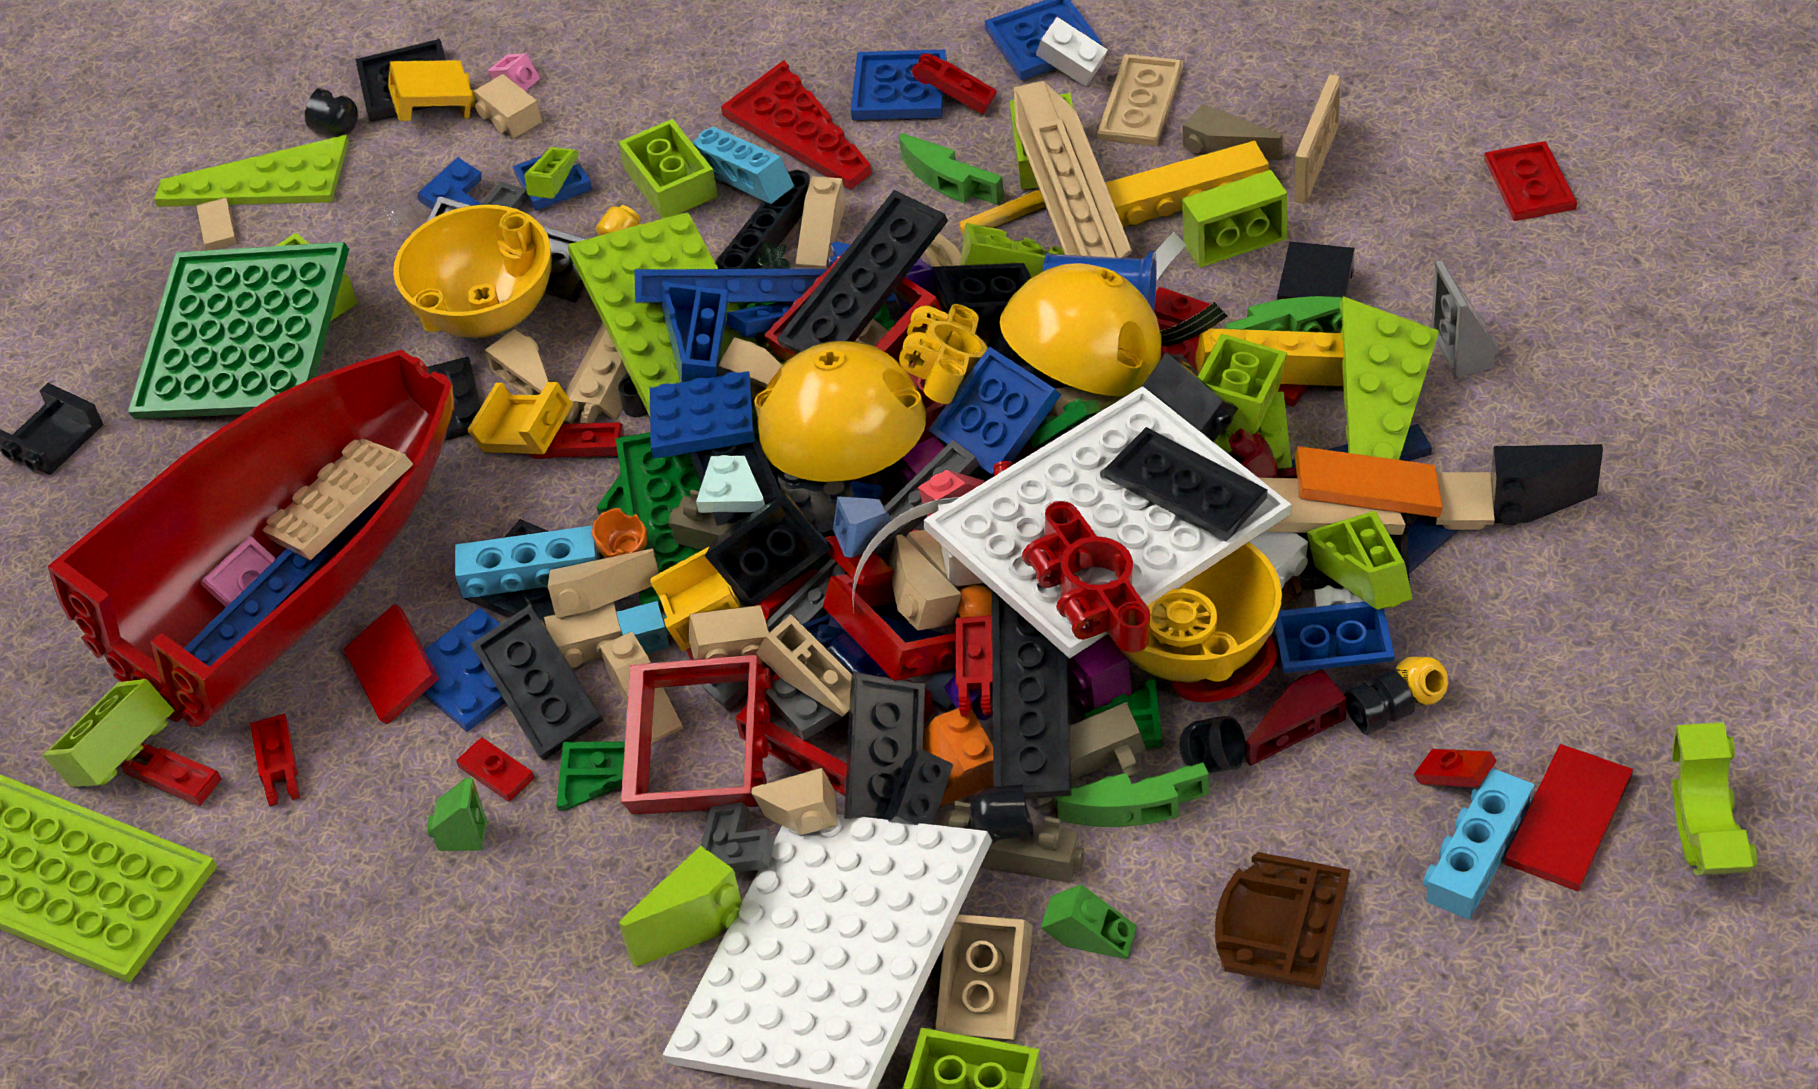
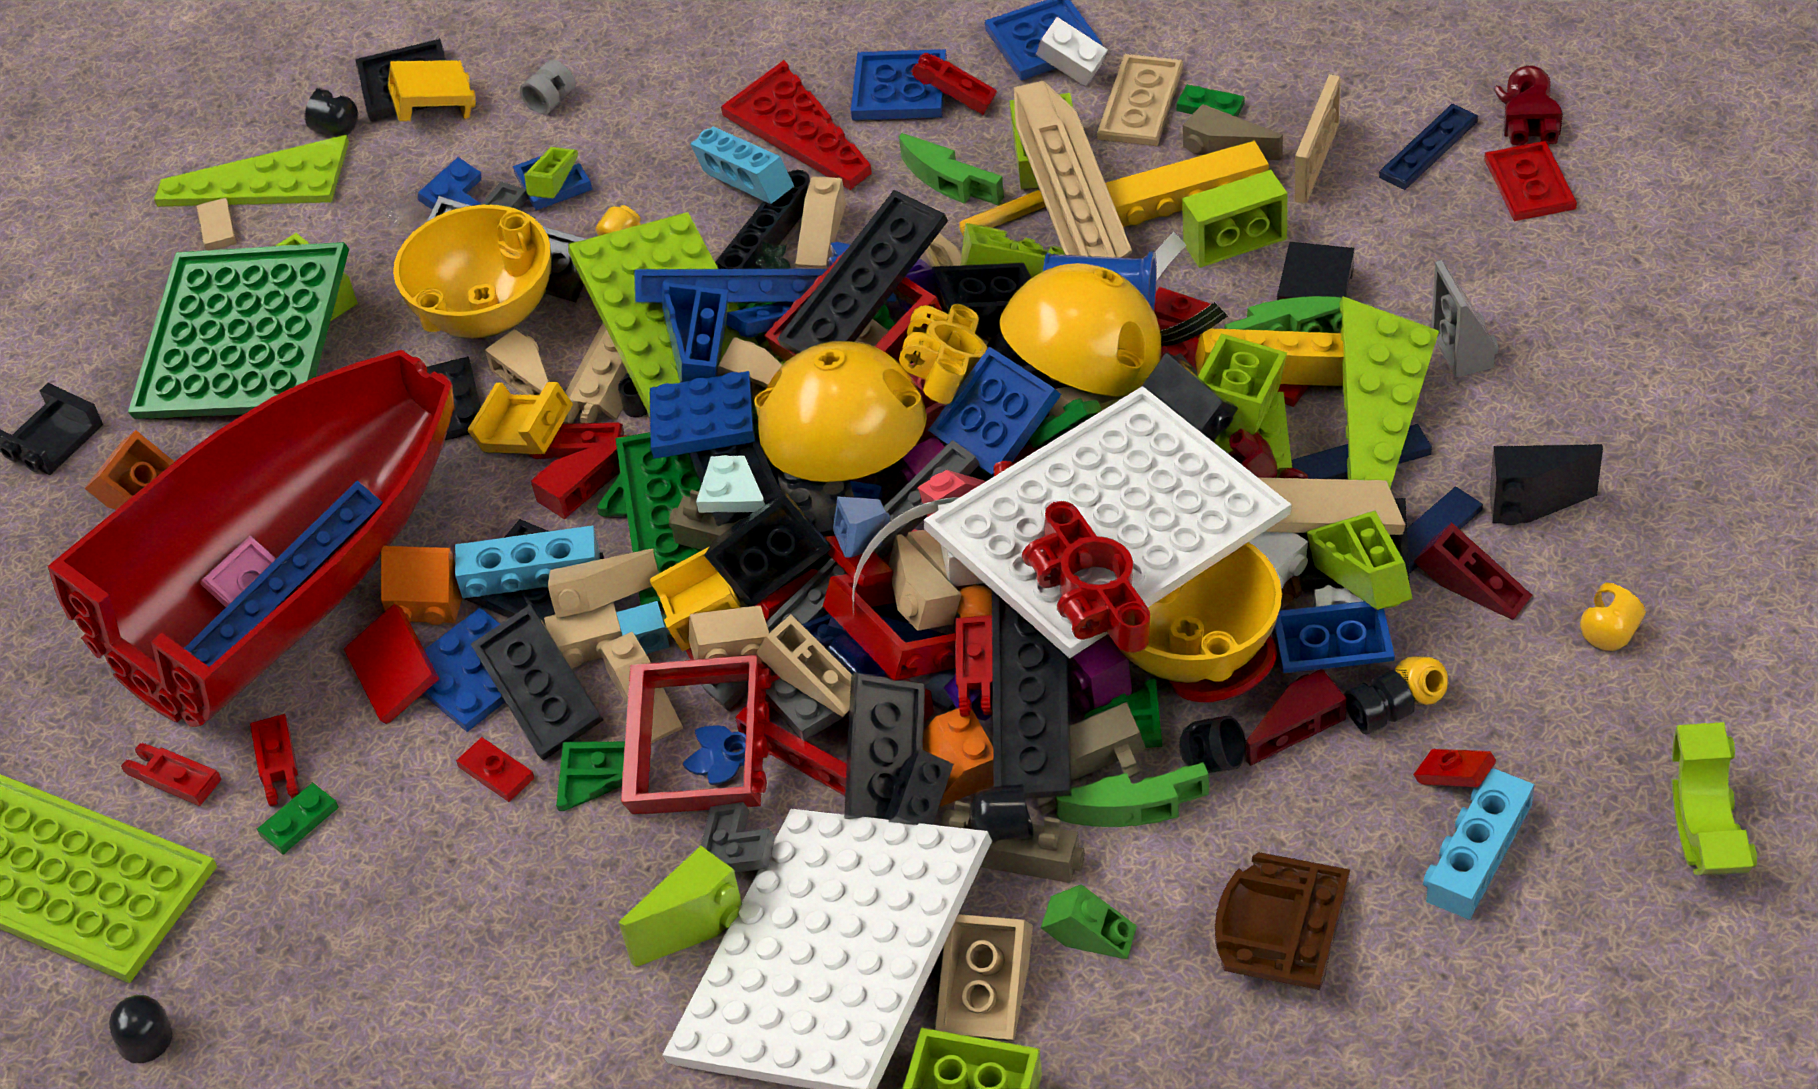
(109, 734): lime brick -> none
(127, 470): none -> orange slope
(140, 1029): none -> black helmet
(297, 818): none -> green plate
(336, 497): tan plate -> none
(420, 583): none -> orange slope
(458, 819): bright green slope -> none
(507, 106): tan brick -> none
(517, 68): bright pink bracket -> none
(547, 87): none -> light grey wheel
(576, 478): none -> red slope
(618, 533): orange hair -> none
(668, 169): lime brick -> none
(716, 754): none -> blue plate
(799, 802): tan slope -> none
(1182, 617): yellow wheel -> none
(1186, 484): black tile -> none
(1195, 96): none -> green plate
(1368, 481): orange tile -> none
(1428, 146): none -> dark blue tile
(1465, 500): tan piece -> none
(1471, 573): none -> dark red slope
(1529, 107): none -> dark red hips
(1568, 817): red tile -> none
(1613, 625): none -> yellow helmet

